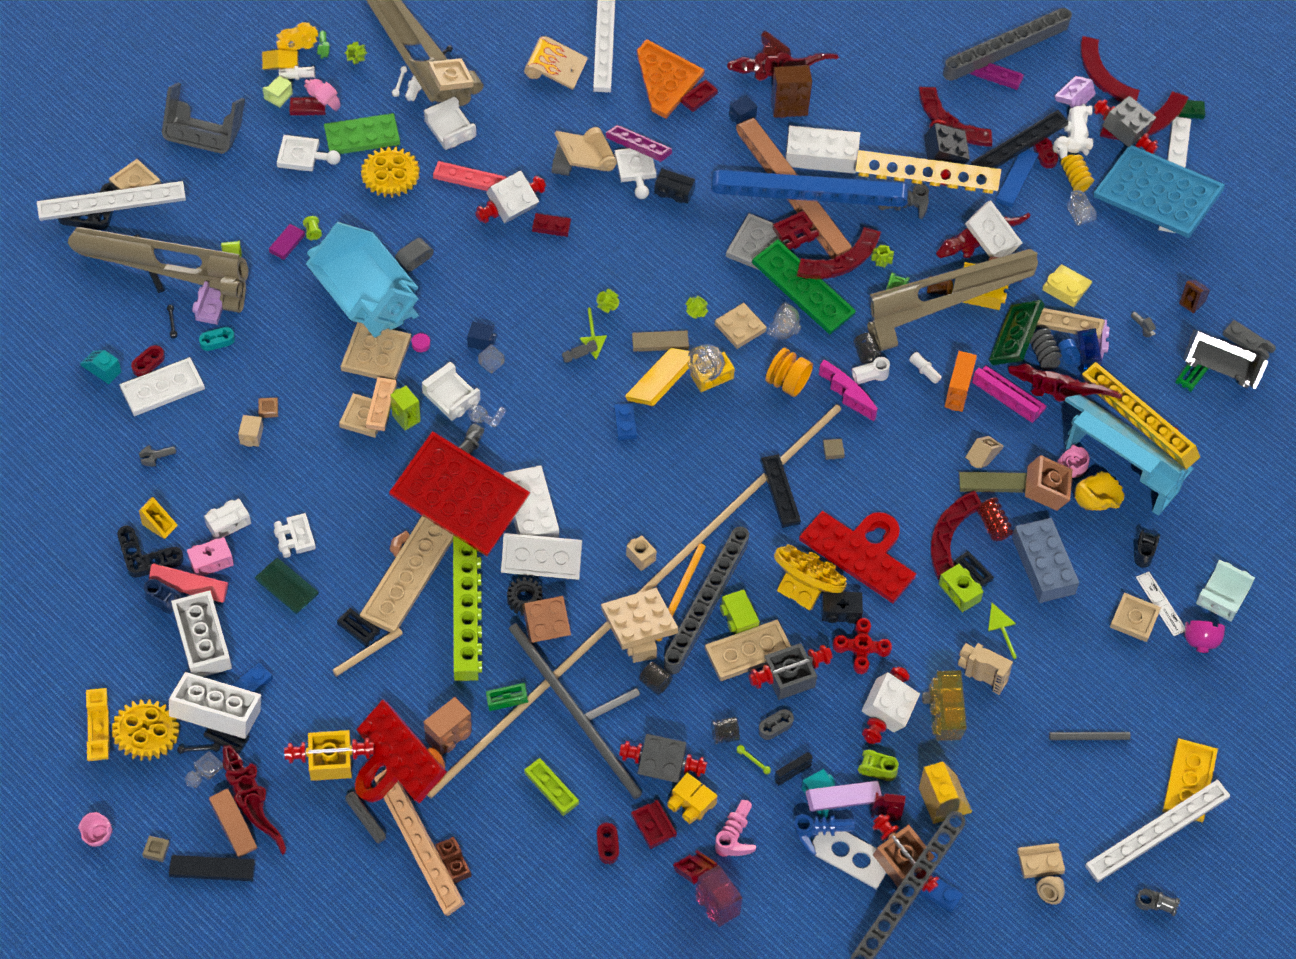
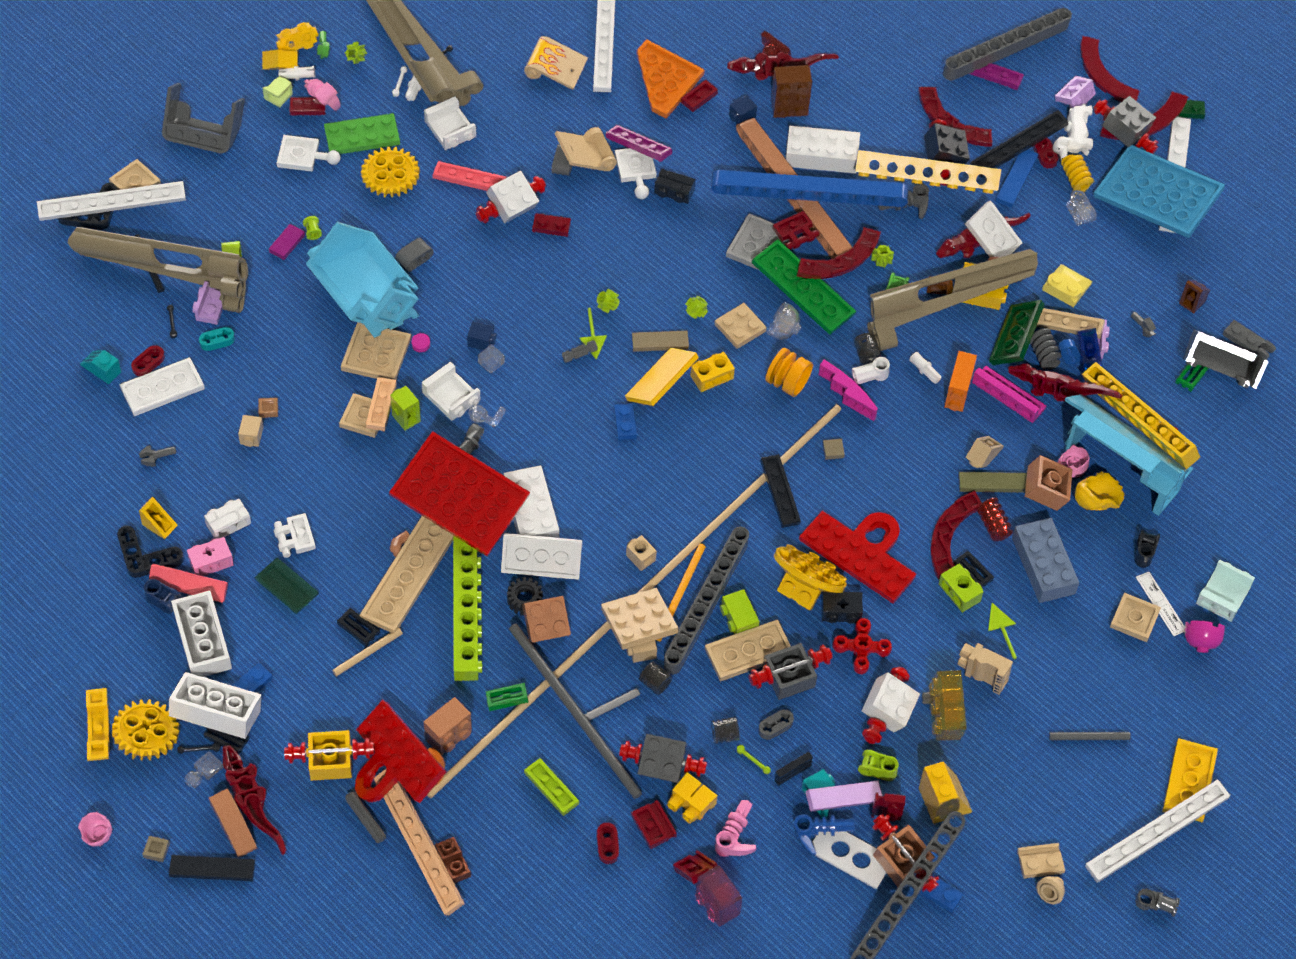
(450, 74): tan plate -> none
(706, 362): clear cylinder -> none

